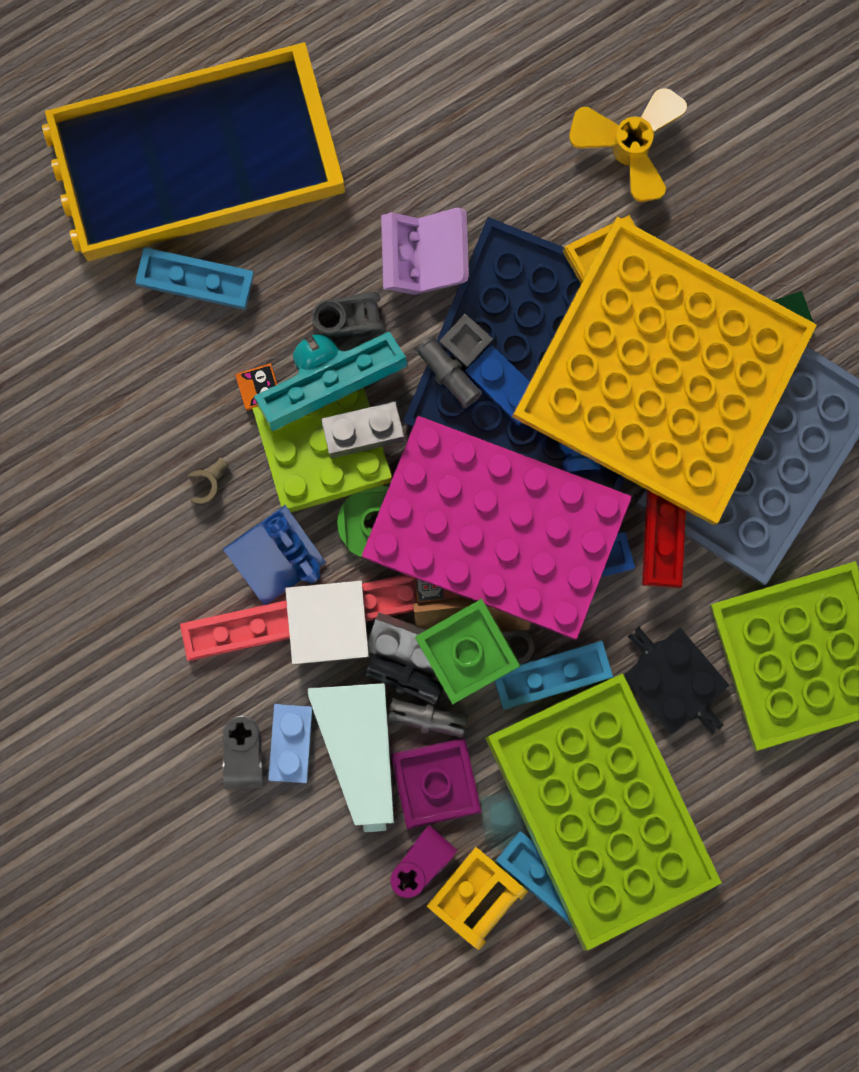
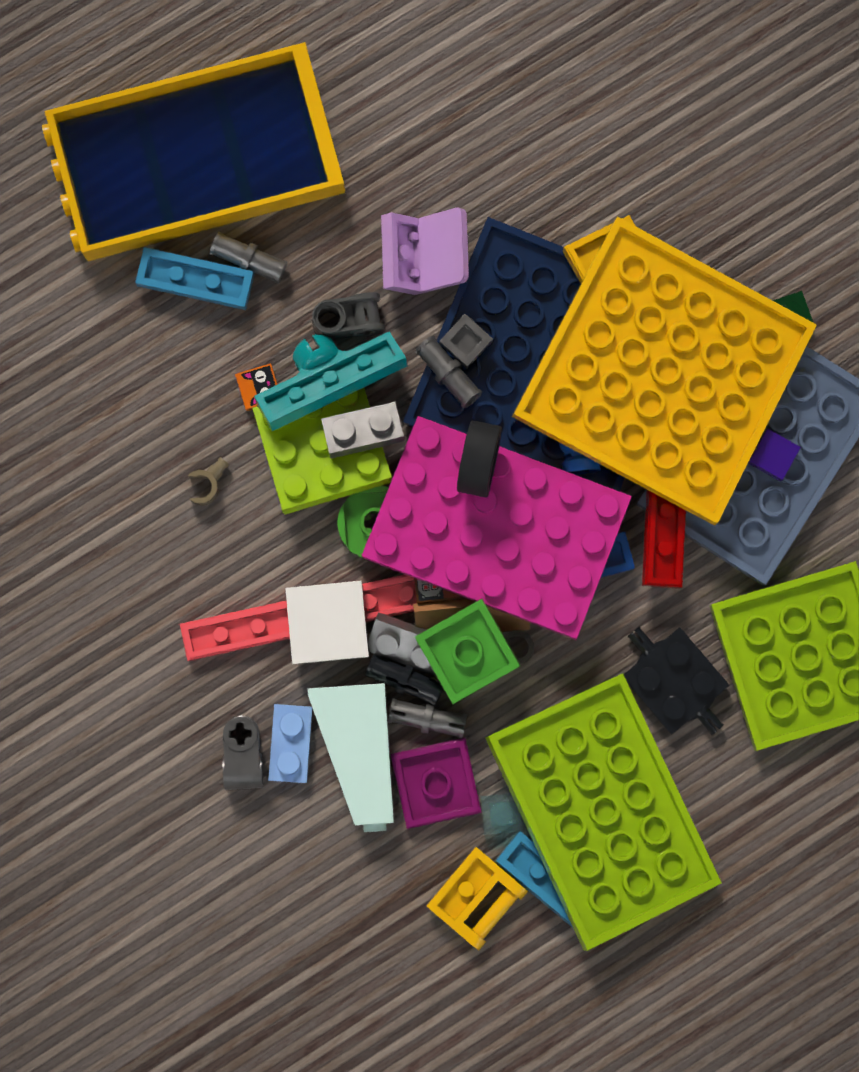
(248, 257): none -> flat silver pin
(275, 556): blue hinge -> none
(425, 857): magenta piece -> none
(479, 458): none -> black tyre
(498, 380): blue plate -> none
(554, 675): dark azure plate -> none
(595, 131): yellow piece -> none
(774, 455): none -> dark purple tile

